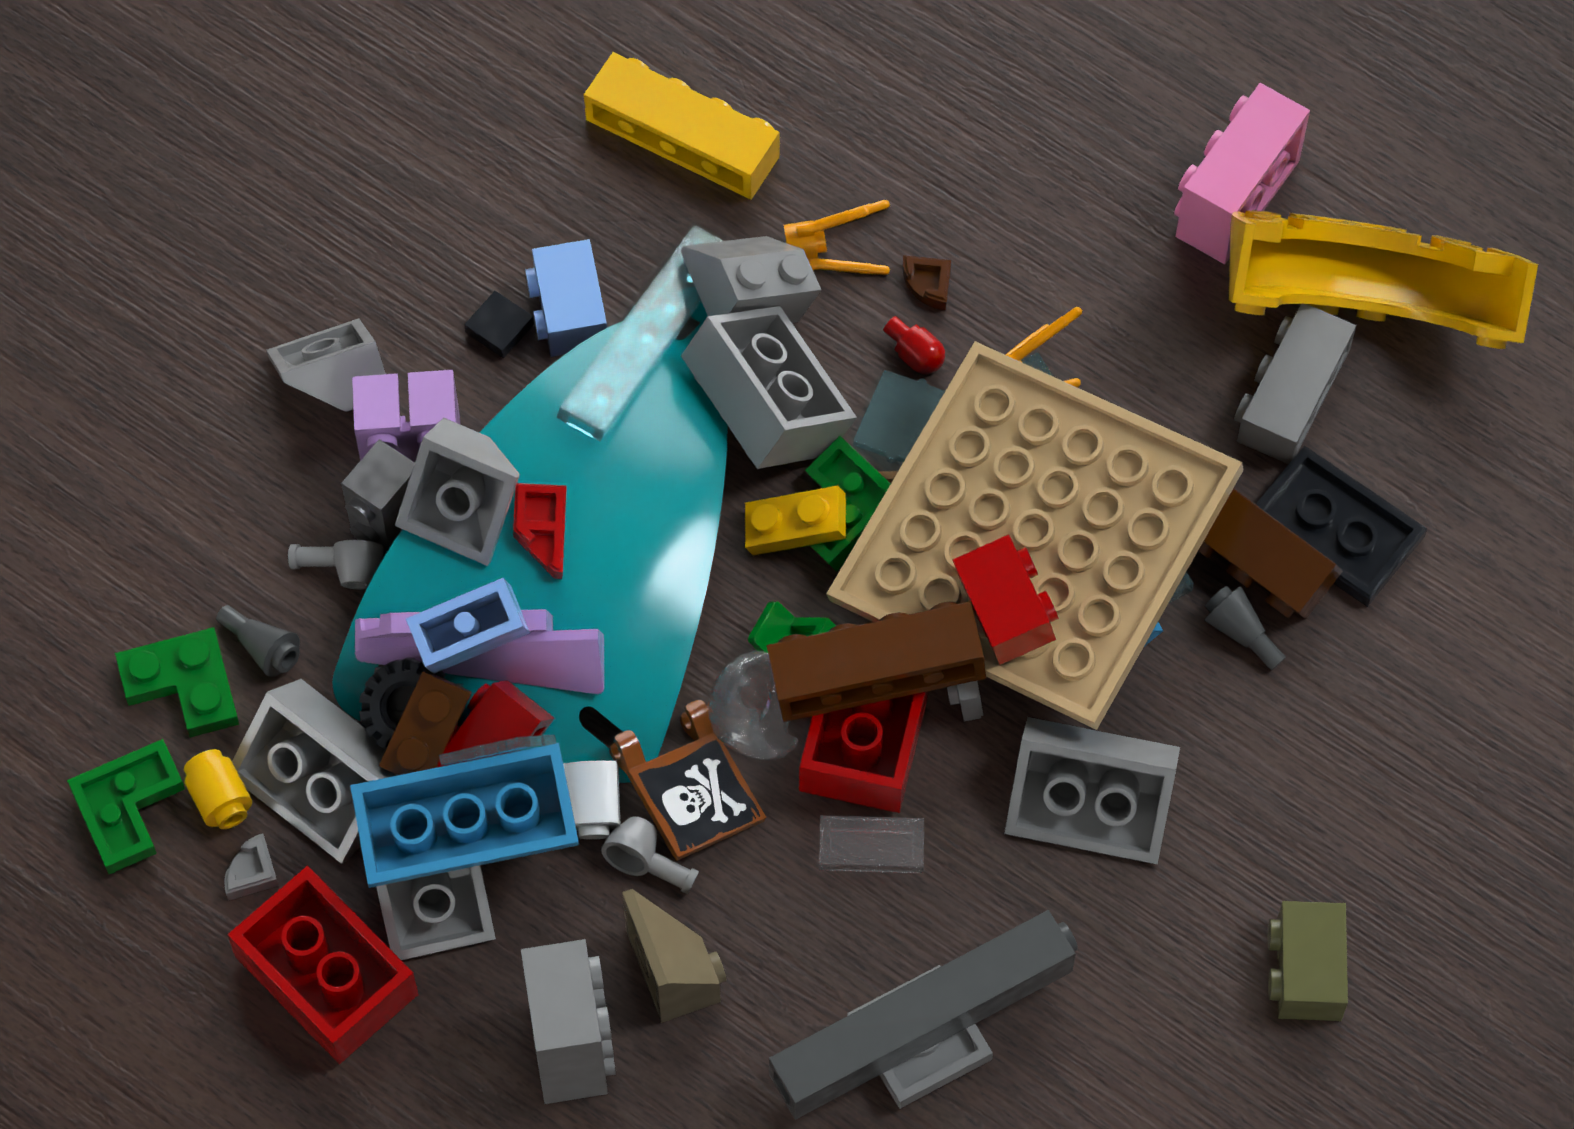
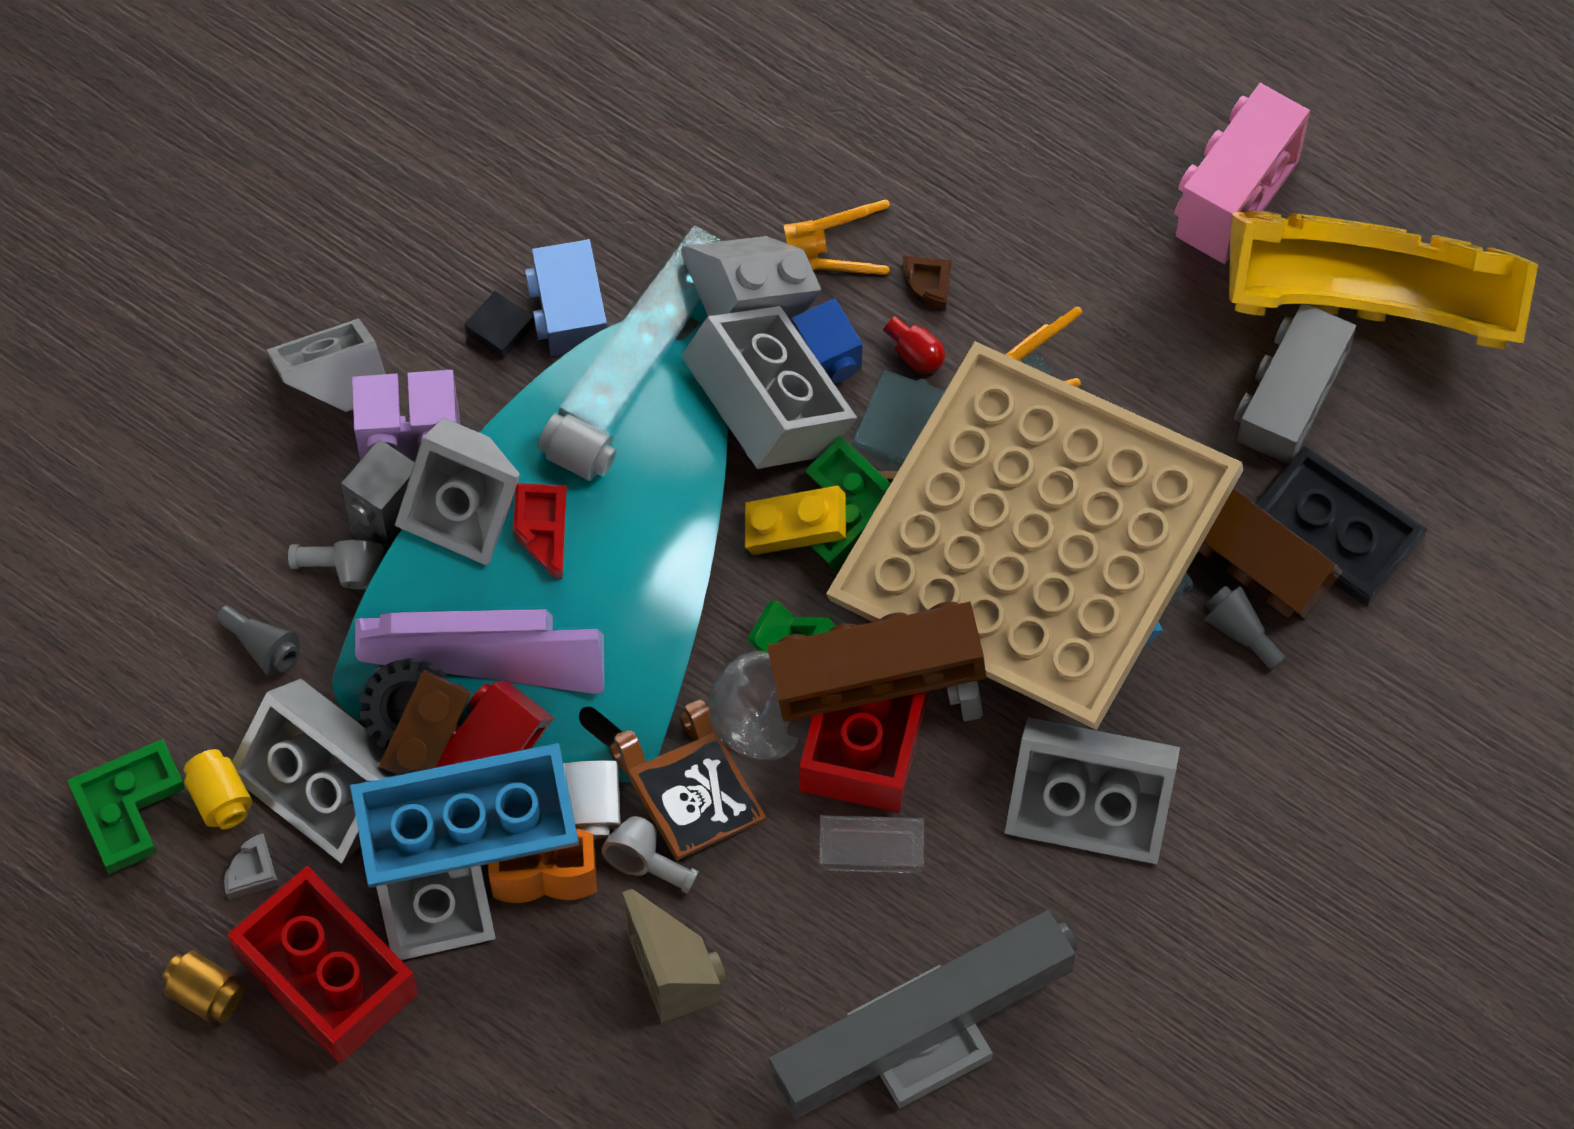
(184, 666): green plate -> none
(202, 986): none -> pearl gold brick
(467, 625): light blue brick -> none
(496, 748): clear light blue piece -> none
(556, 873): none -> orange brick
(568, 1020): light grey brick -> none
(577, 446): none -> light grey brick
(682, 125): yellow brick -> none
(831, 339): none -> blue brick
(1005, 598): red brick -> none
(1311, 961): olive brick -> none

